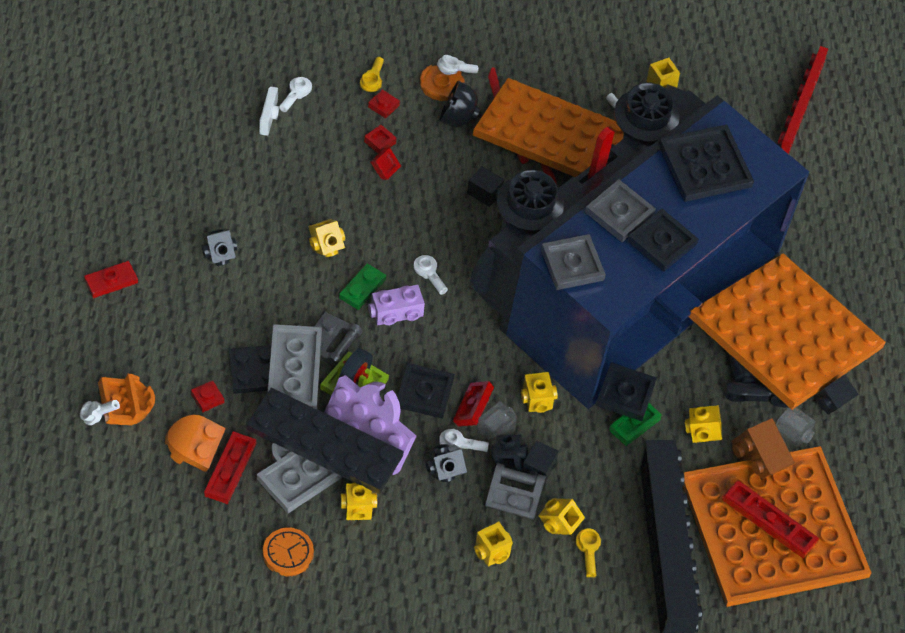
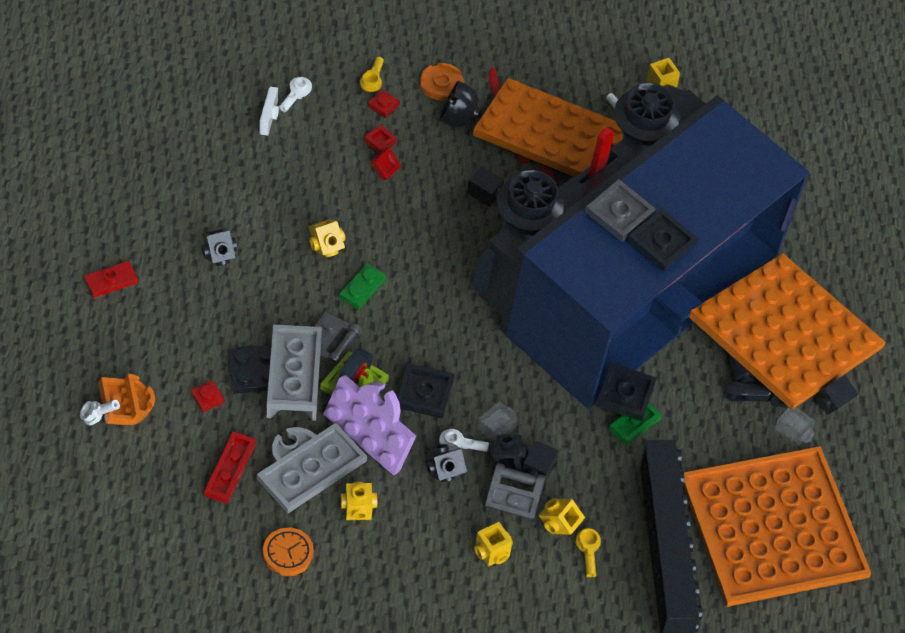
(194, 441): orange slope -> none
(325, 440): black plate -> none
(397, 305): lavender brick -> none
(426, 267): white plate -> none
(450, 65): white plate -> none
(473, 403): red plate -> none
(538, 392): yellow brick -> none
(573, 262): flat silver plate -> none
(704, 424): yellow brick -> none
(706, 163): black plate -> none
(764, 447): dark orange brick -> none
(770, 519): red plate -> none
(805, 92): red plate -> none

